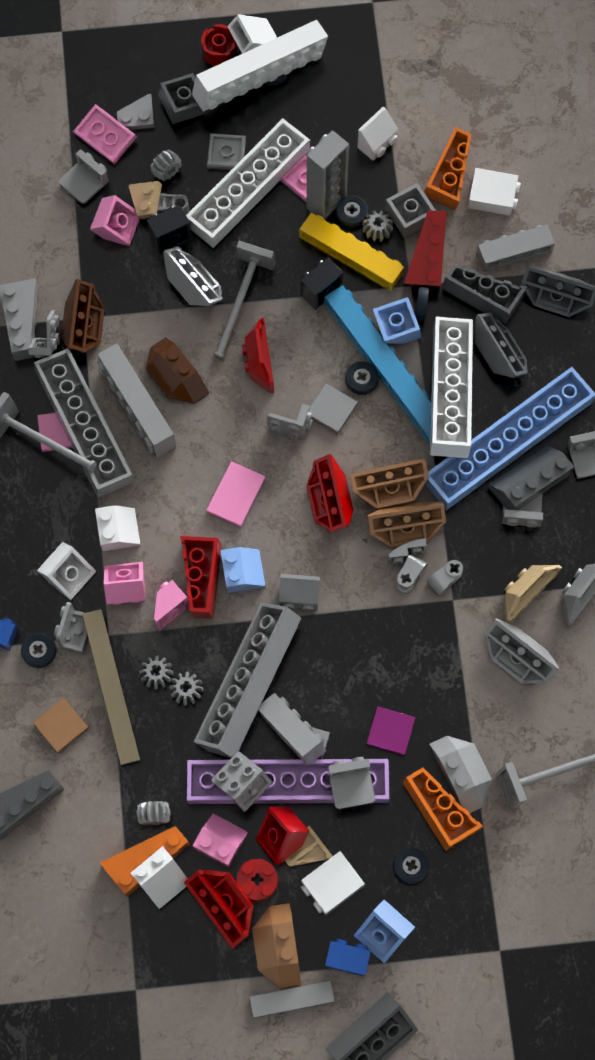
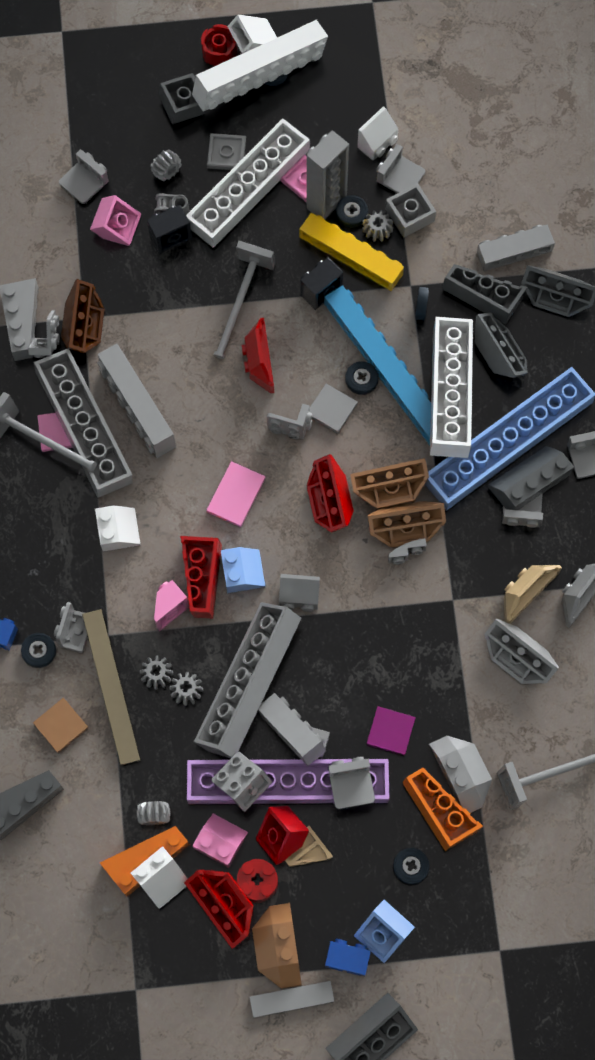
(66, 570): white slope -> none
(105, 134): bright pink tile -> none
(124, 583): bright pink slope -> none
(137, 114): light grey wing -> none
(146, 198): tan wing -> none
(175, 373): reddish brown wedge -> none
(191, 278): light grey wedge -> none
(331, 883): white brick -> none
(397, 322): light blue slope -> none
(398, 172): none -> light grey bracket
(411, 571): light grey piece -> none
(428, 255): red wedge -> none
(443, 578): light grey piece -> none
(448, 175): orange wedge -> none
(494, 192): white brick -> none

